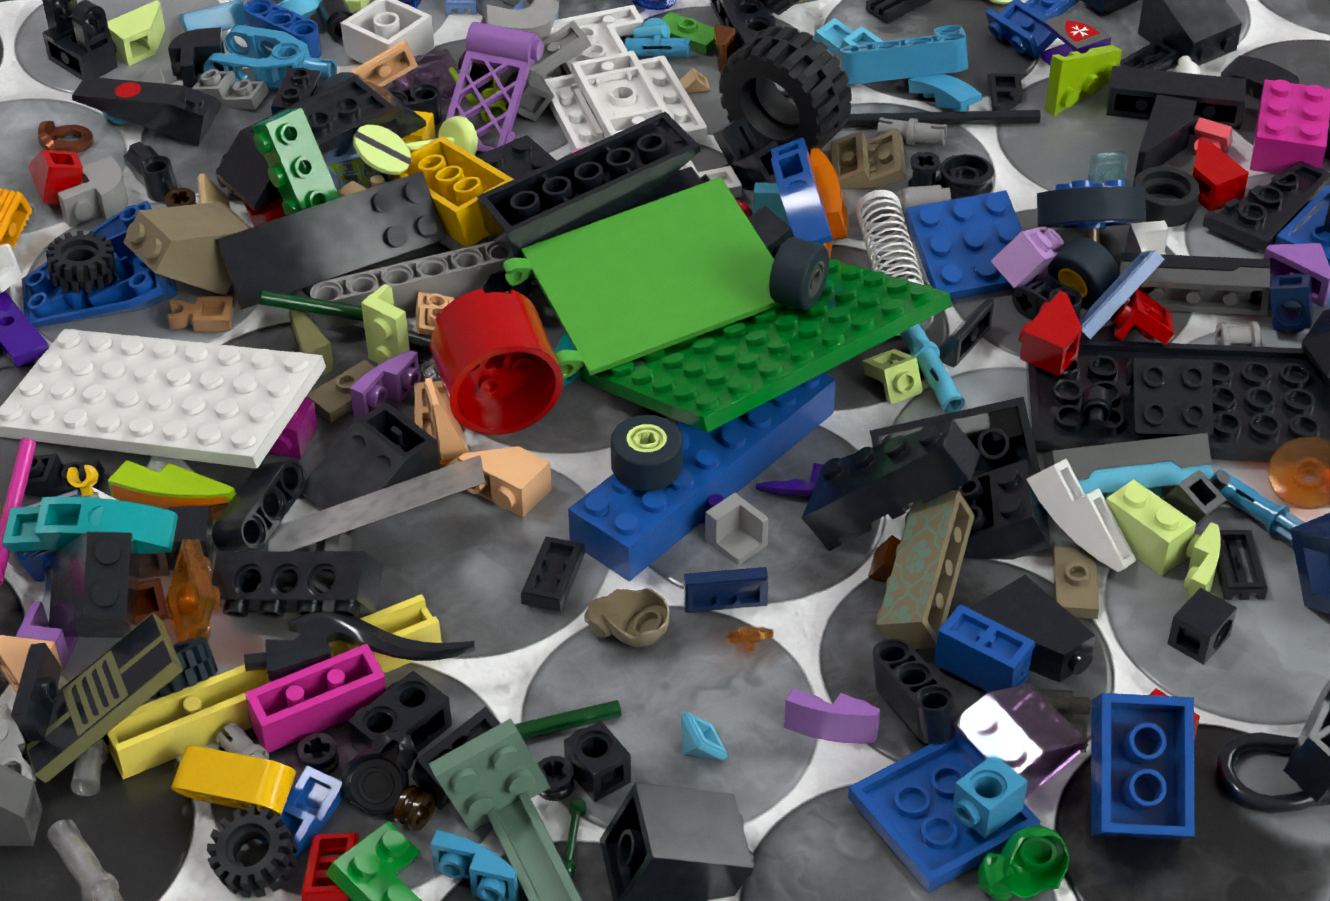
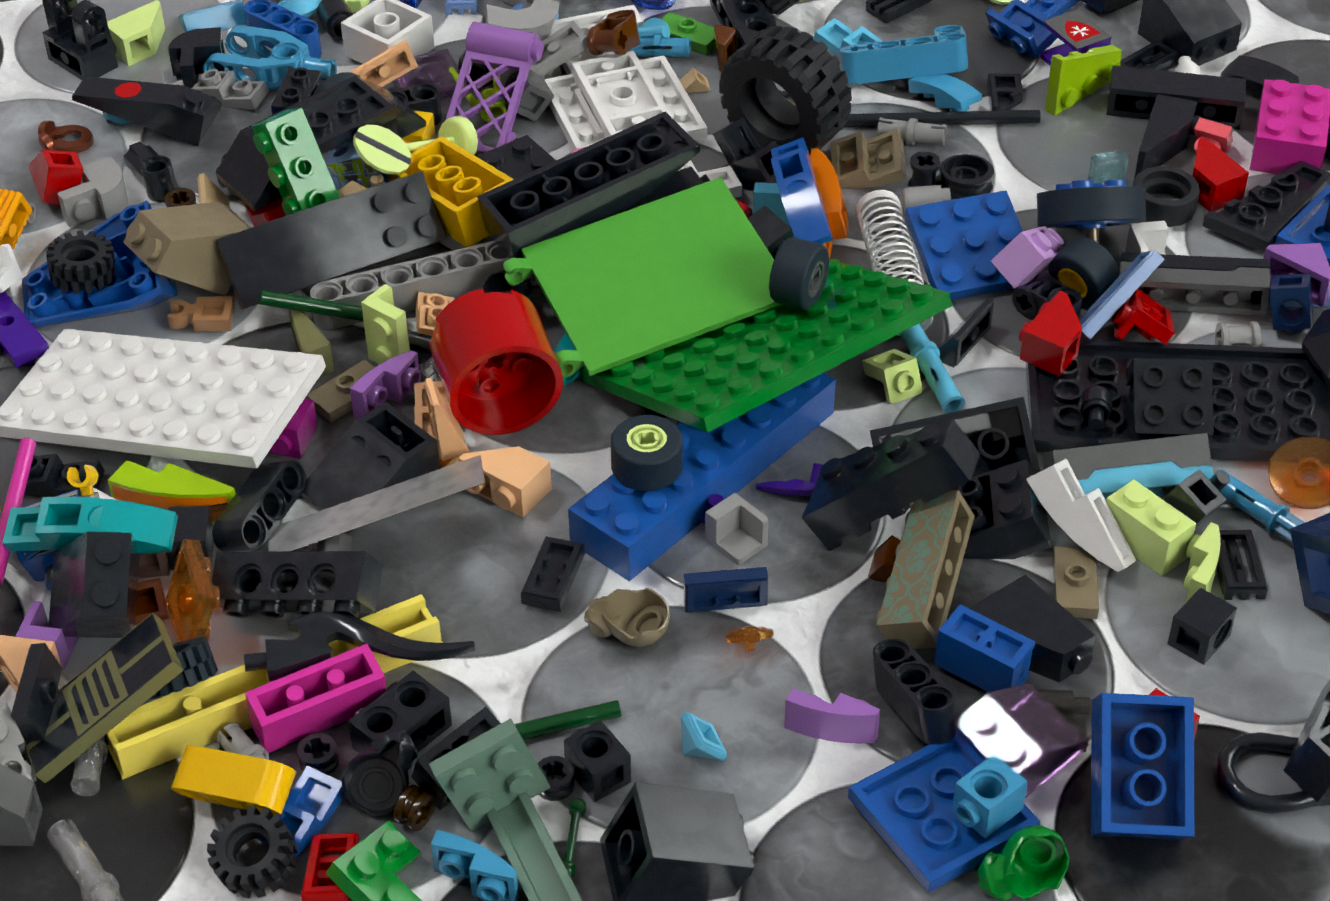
(614, 34): none -> reddish brown piece

